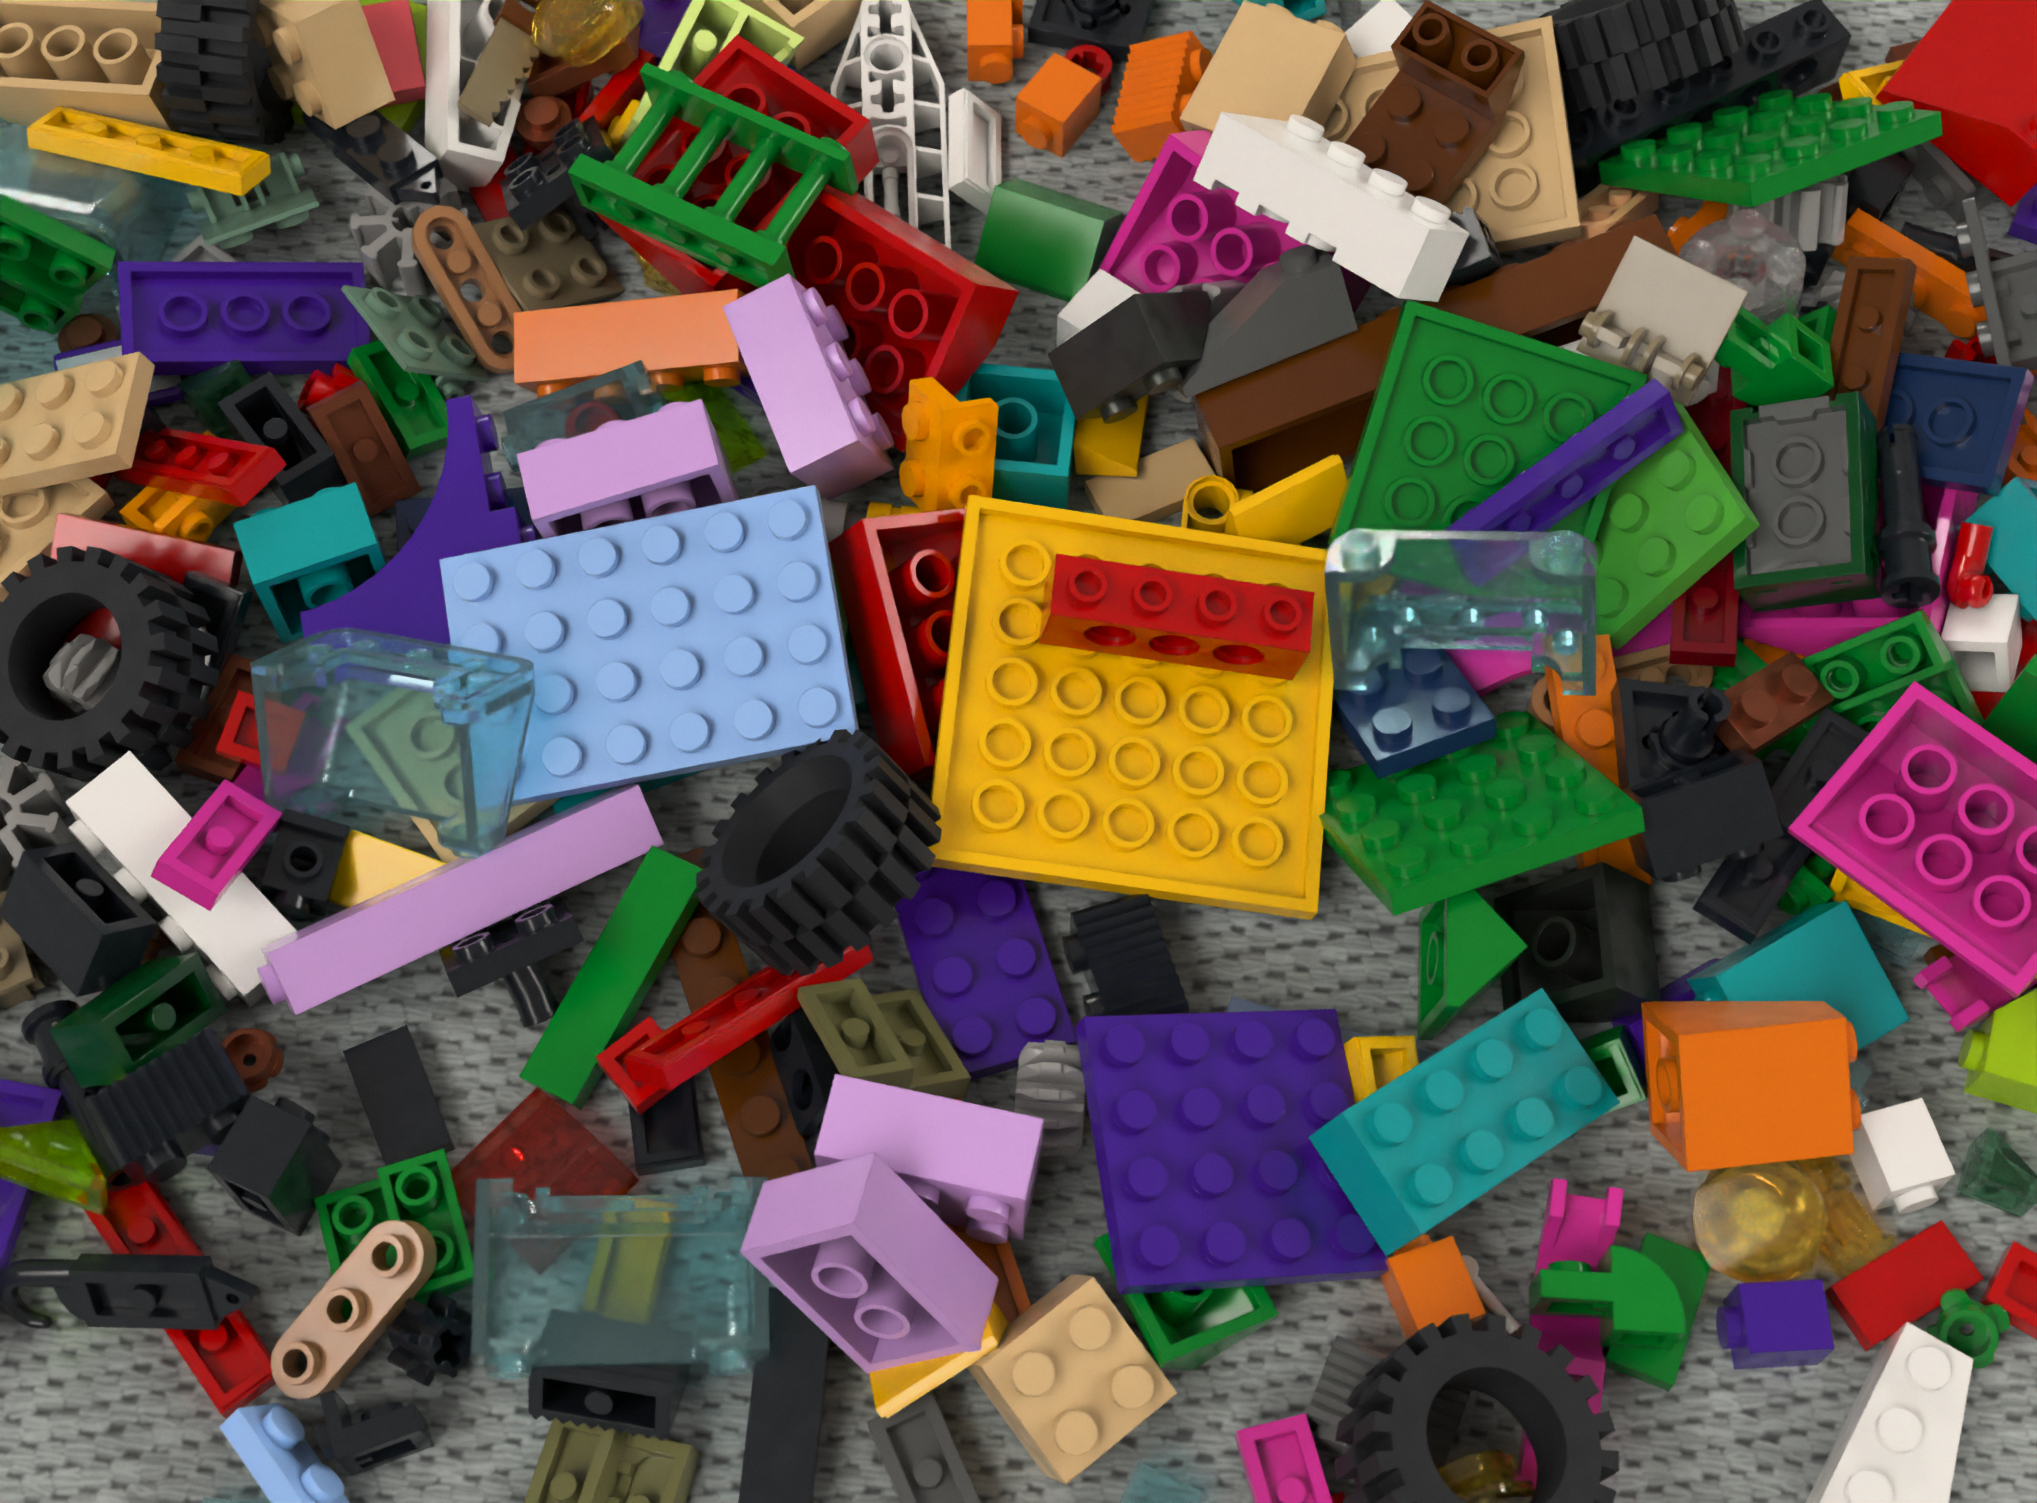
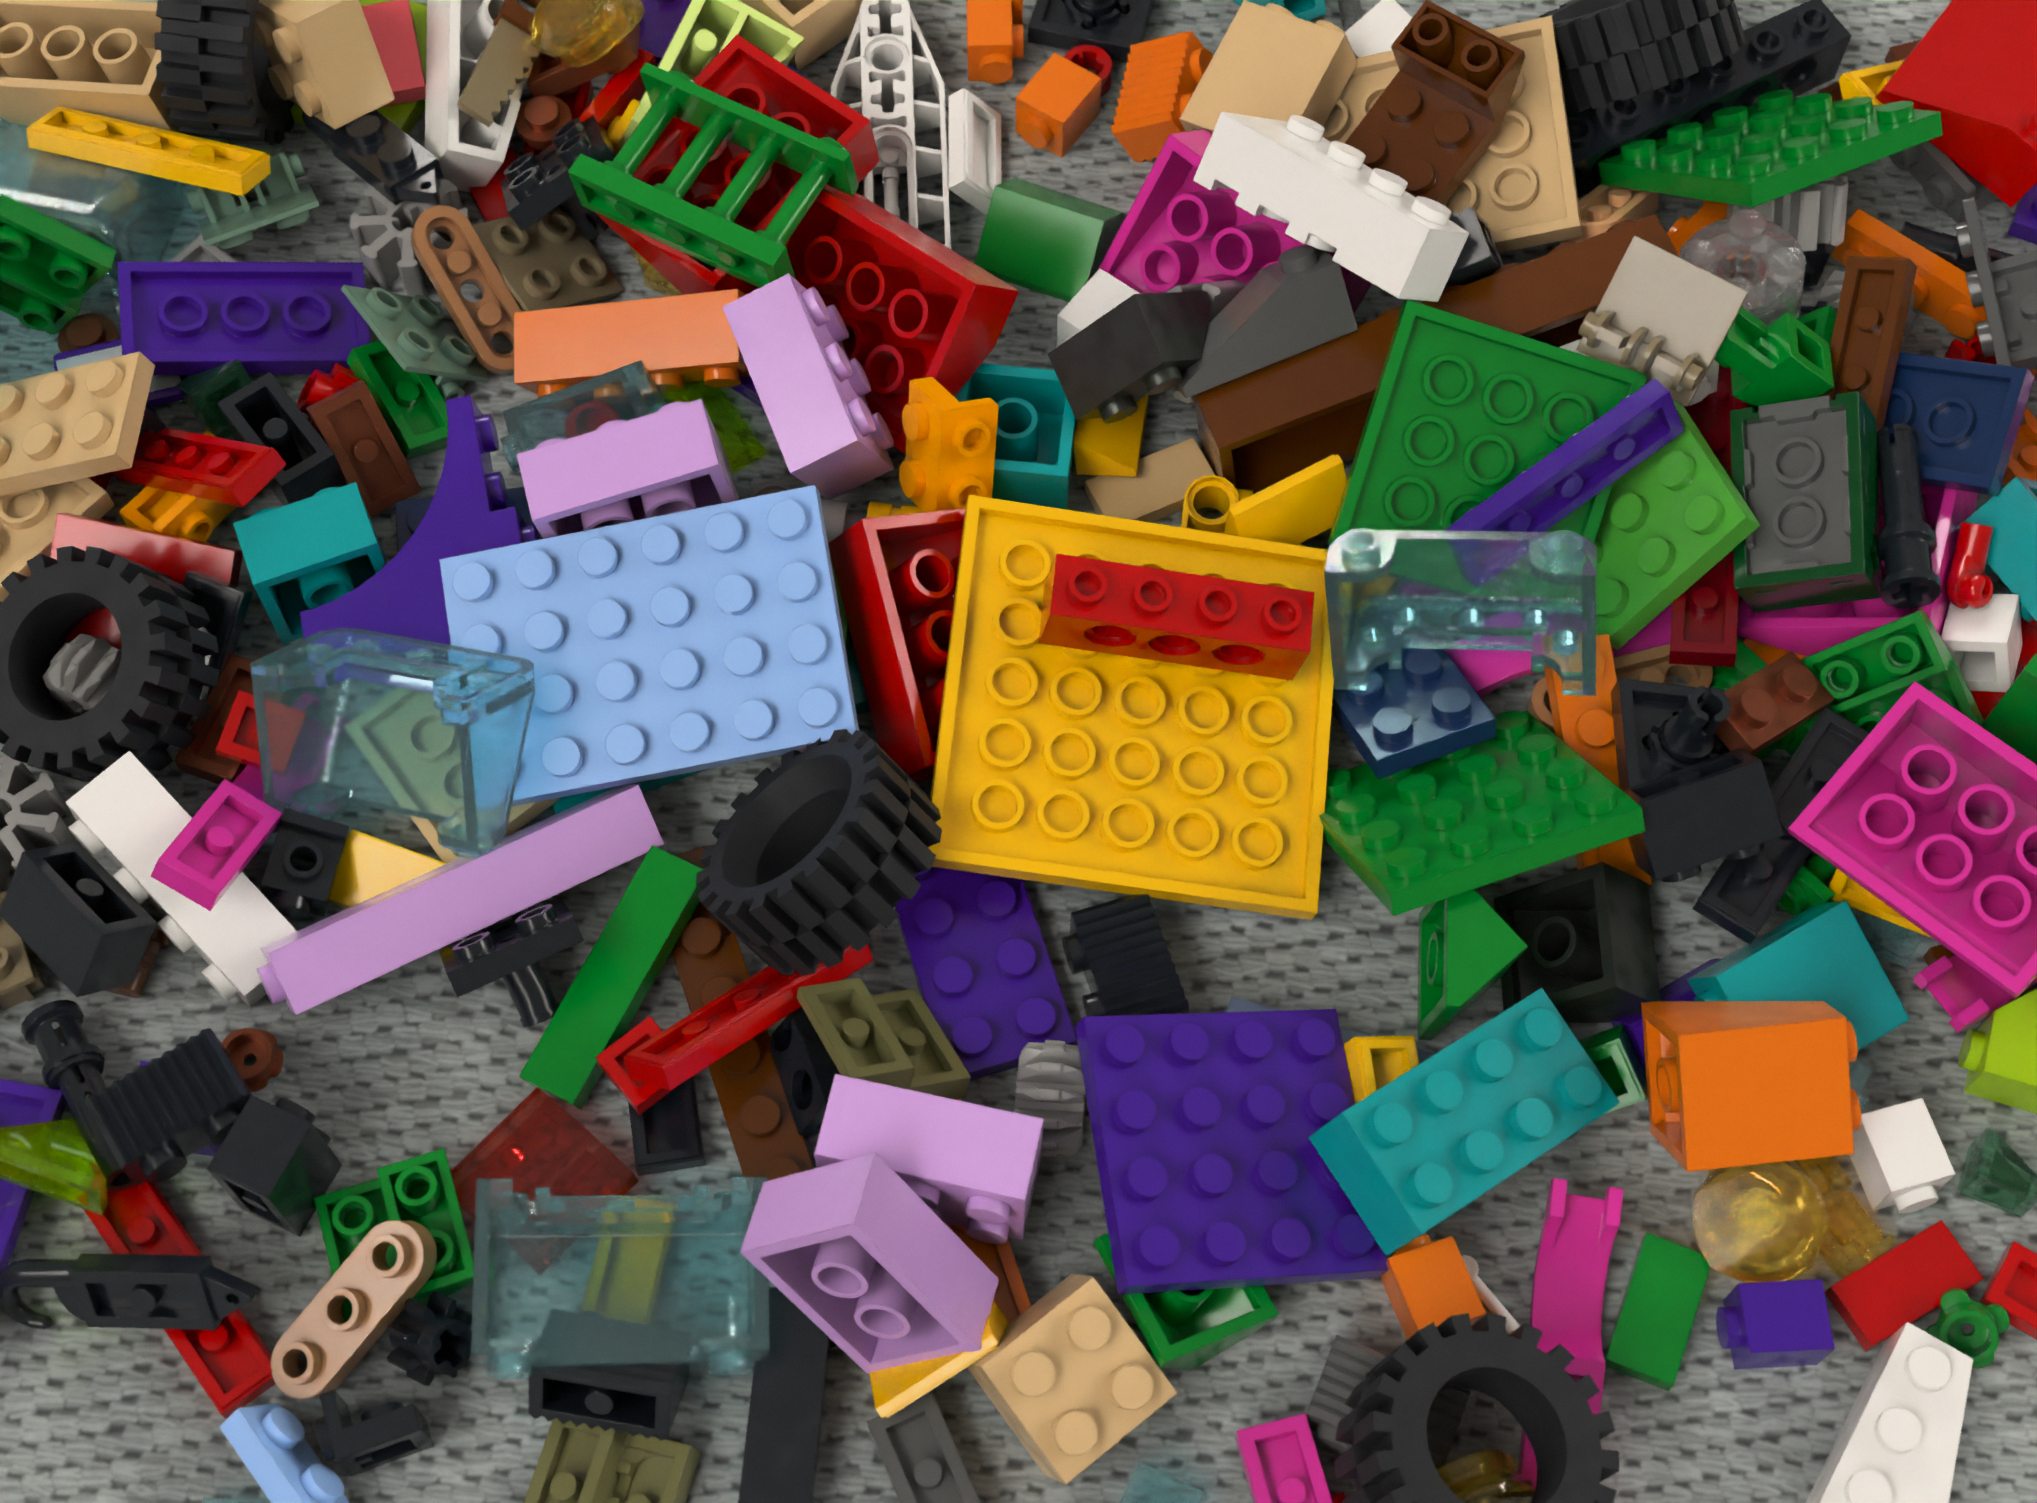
(138, 1019): dark green brick -> none
(398, 1097): black tile -> none
(1627, 1294): green brick -> none
(1877, 186): black brick -> none

